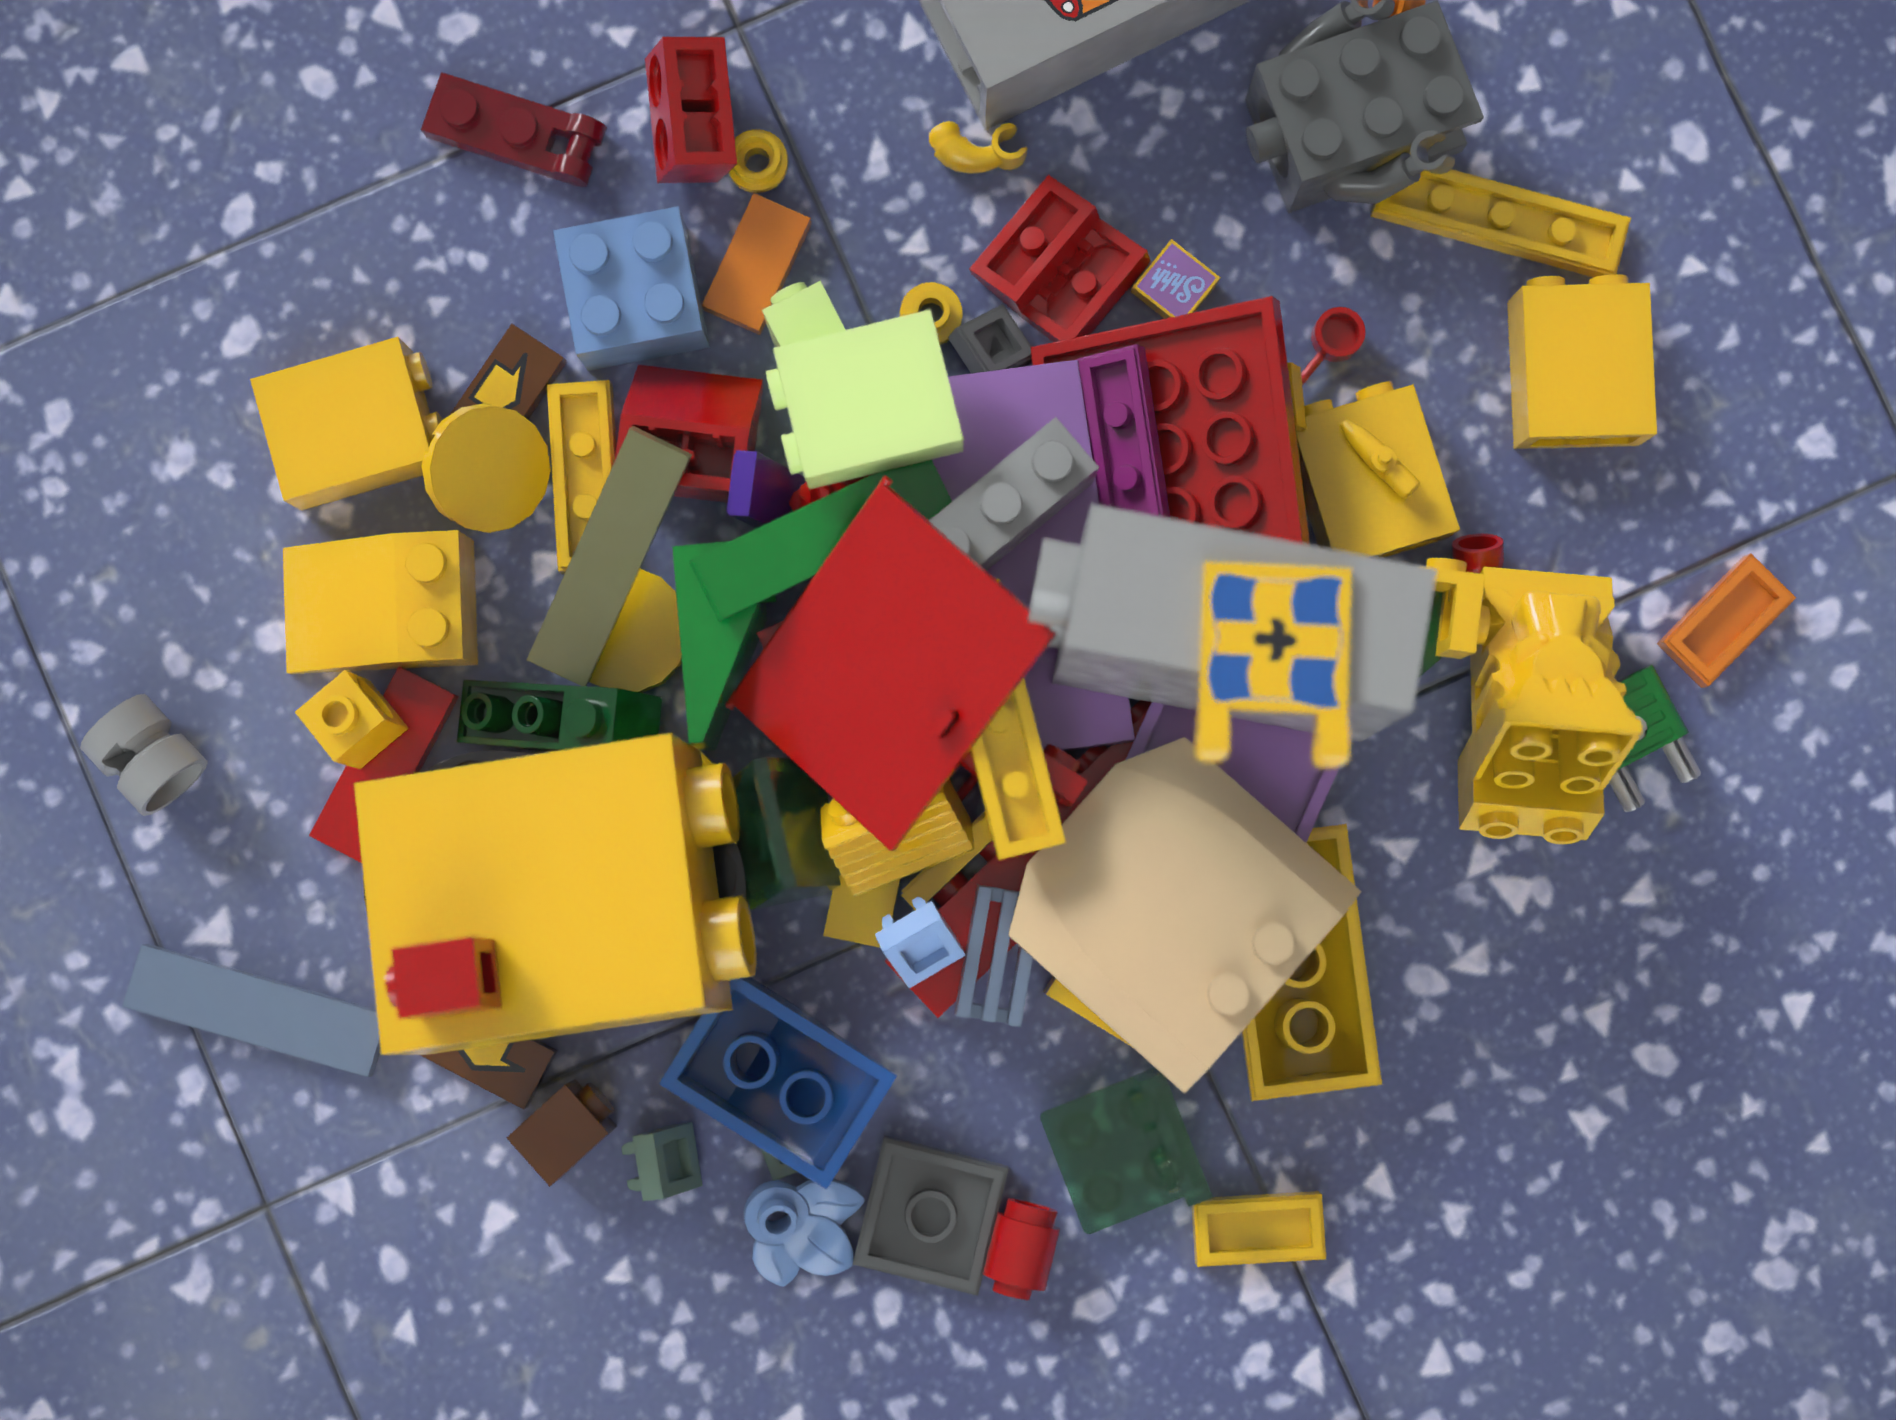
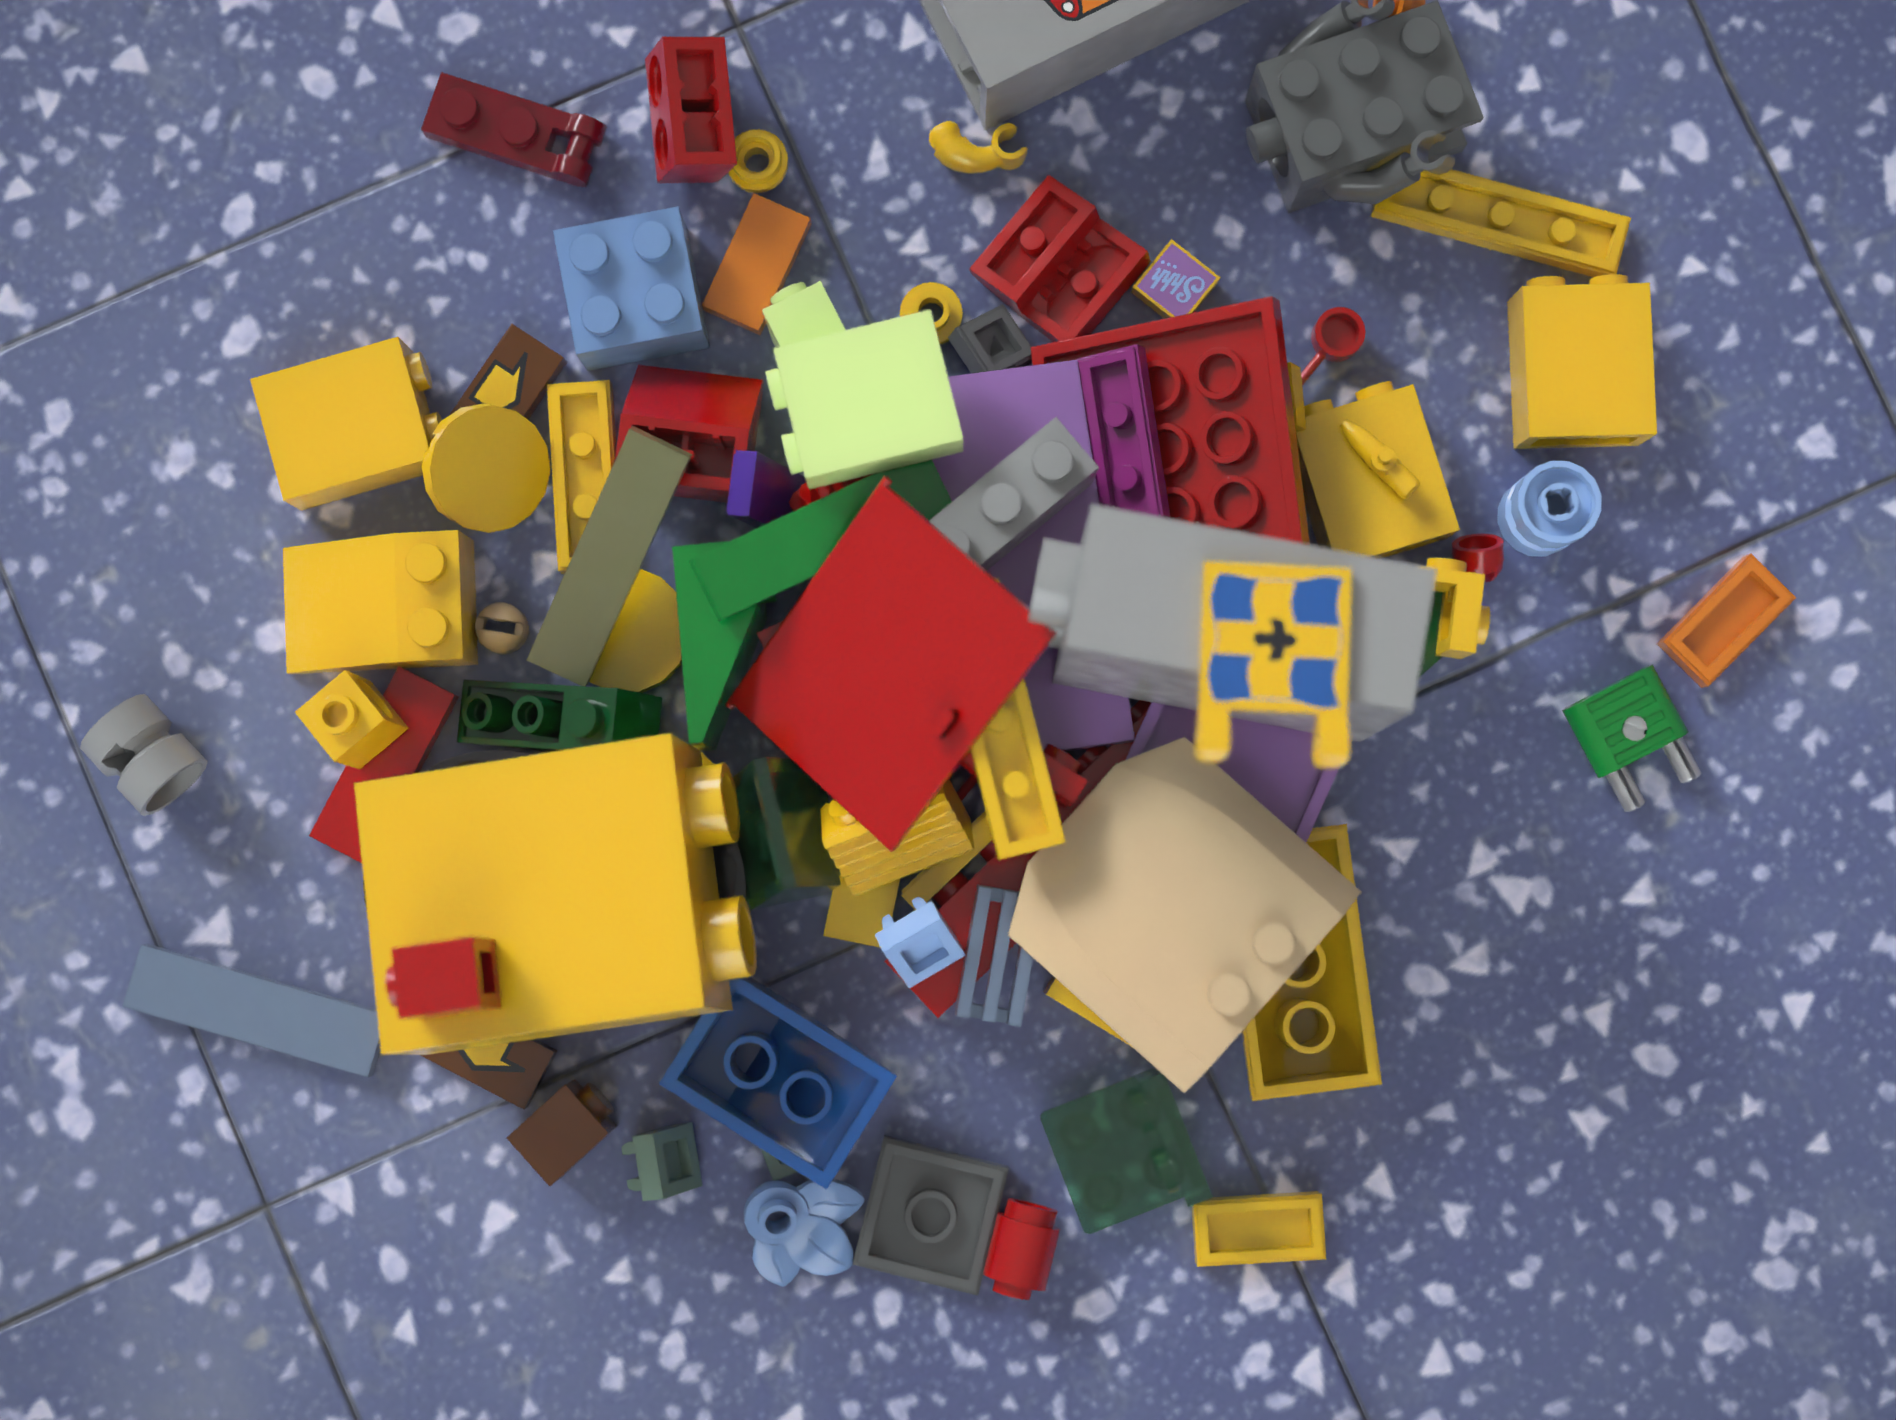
(499, 641): none -> tan hinge
(1543, 709): yellow brick -> none
(1549, 508): none -> light blue wheel

